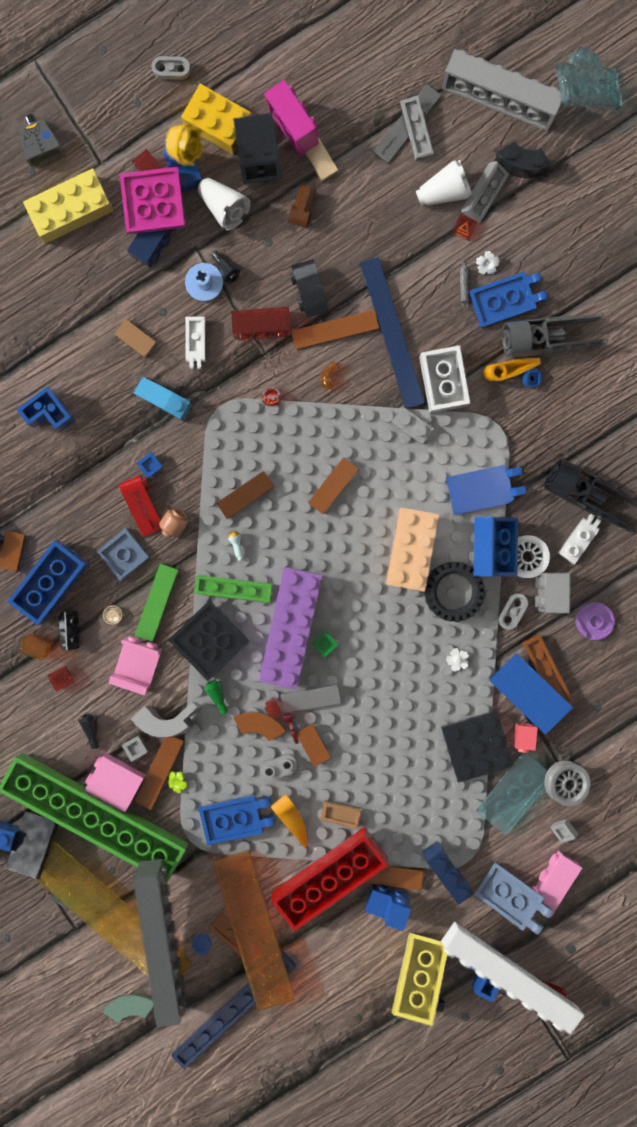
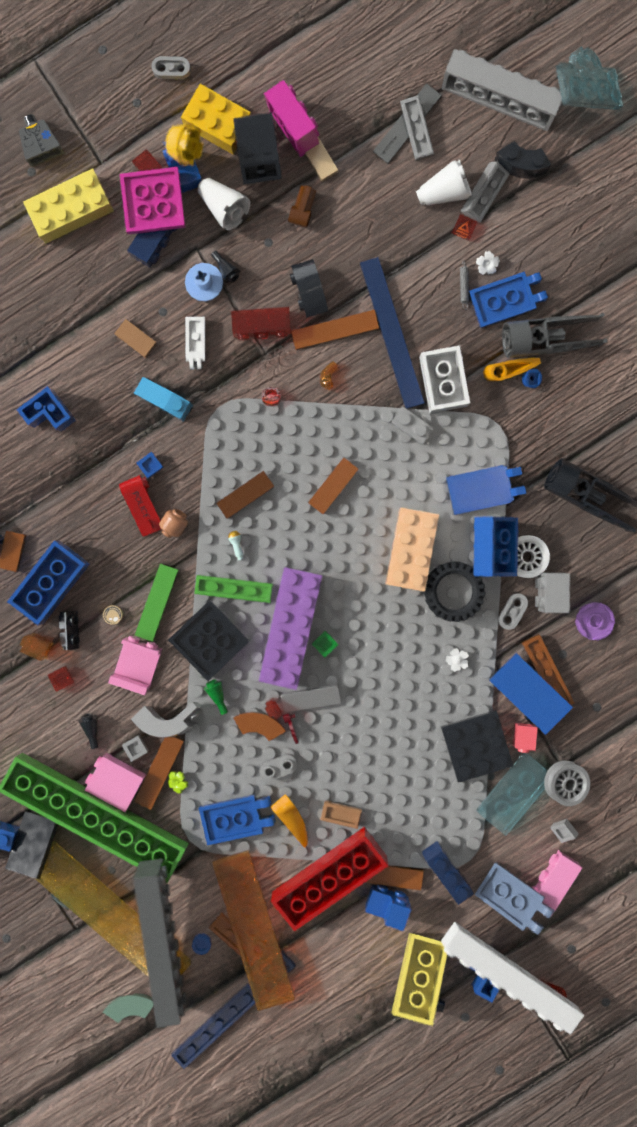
(123, 554): sand blue tile -> none
(313, 745): dark orange tile -> none
(580, 539): white hinge -> none

